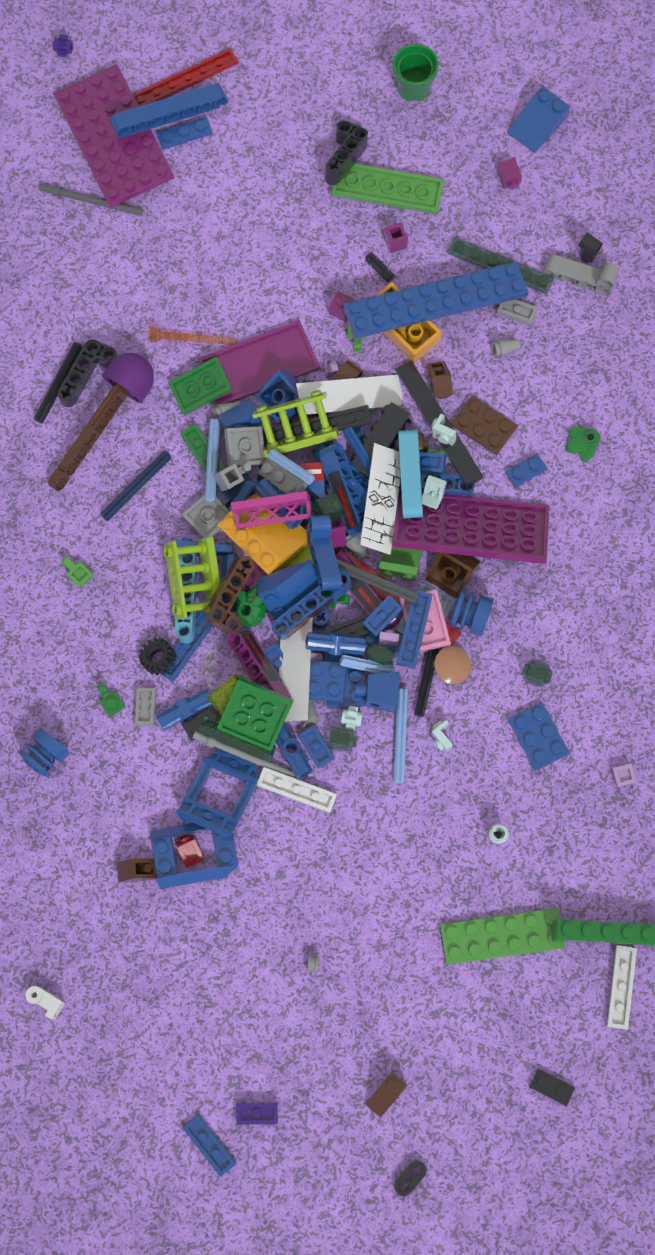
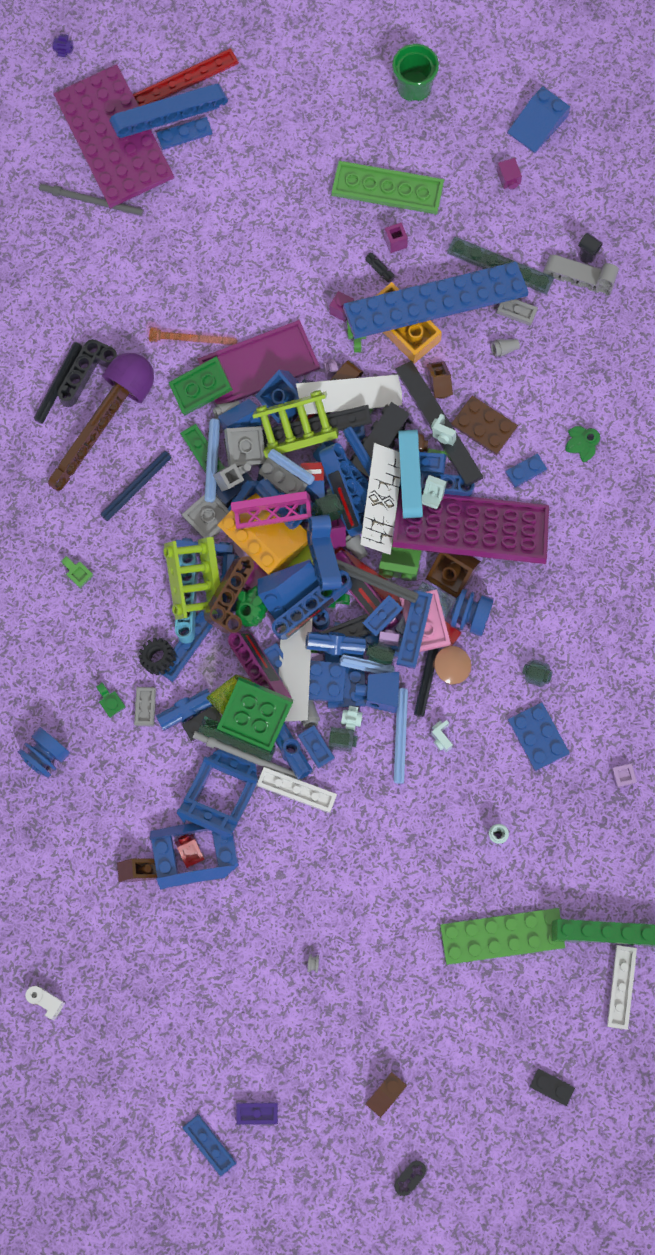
(352, 143): black beam -> none

